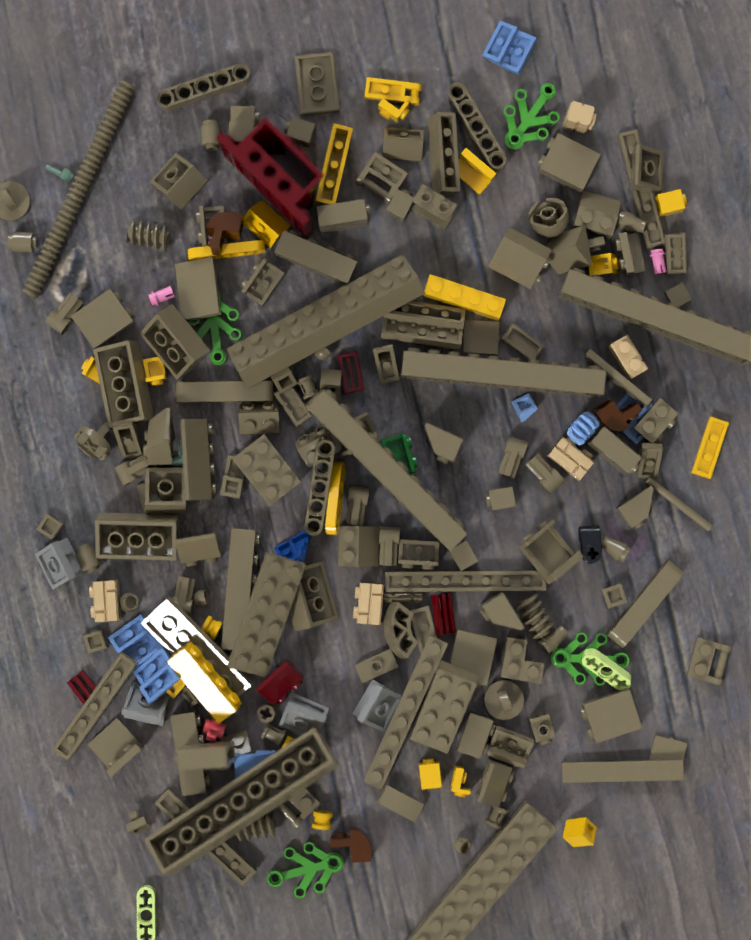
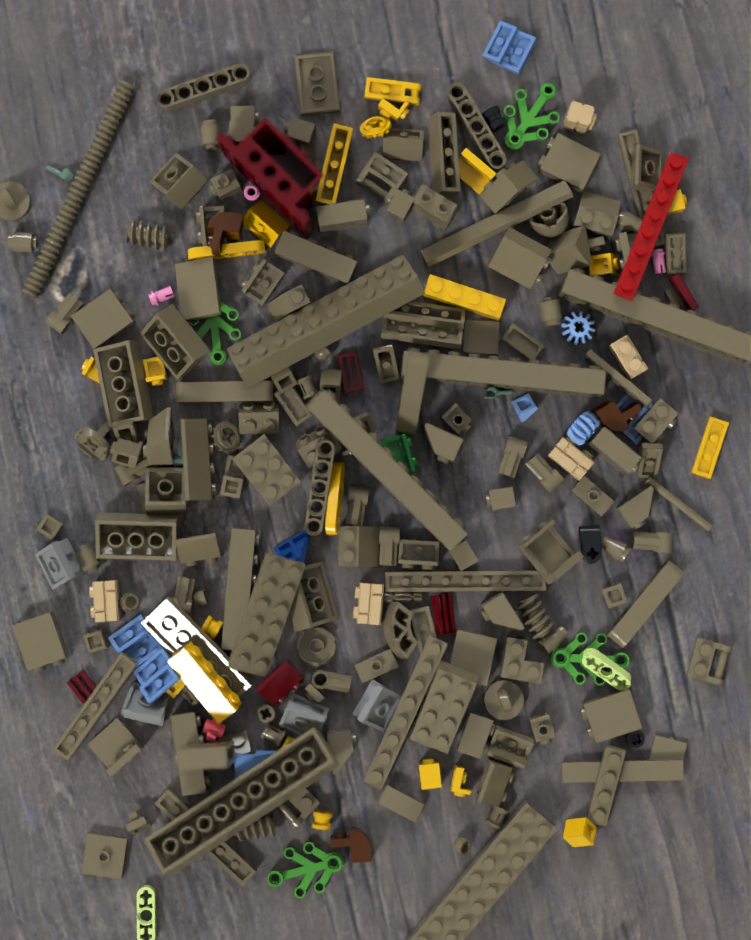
(40, 642): none -> dark tan brick
(104, 855): none -> dark tan plate
(125, 452): none -> dark tan brick
(225, 185): none -> dark tan brick
(232, 442): none -> dark tan gear
(248, 190): none -> bright pink pin
(288, 303): none -> dark tan slope
(313, 693): none -> dark tan plate
(316, 646): none -> dark tan tile
(334, 681): none -> dark tan piece
(342, 745): none -> dark tan slope
(375, 127): none -> yellow gear
(412, 393): none -> dark tan beam
(449, 418): none -> dark tan brick
(494, 119): none -> black wheel
(494, 392): none -> sand green hand
(497, 223): none -> dark tan tile
(508, 185): none -> dark tan brick
(551, 311): none -> dark tan brick
(571, 327): none -> light blue gear
(592, 496): none -> dark tan plate
(605, 785): none -> dark tan plate
(641, 736): none -> black bush
(651, 226): none -> red plate
(655, 541): none -> dark tan piece
(683, 292): none -> dark red tile

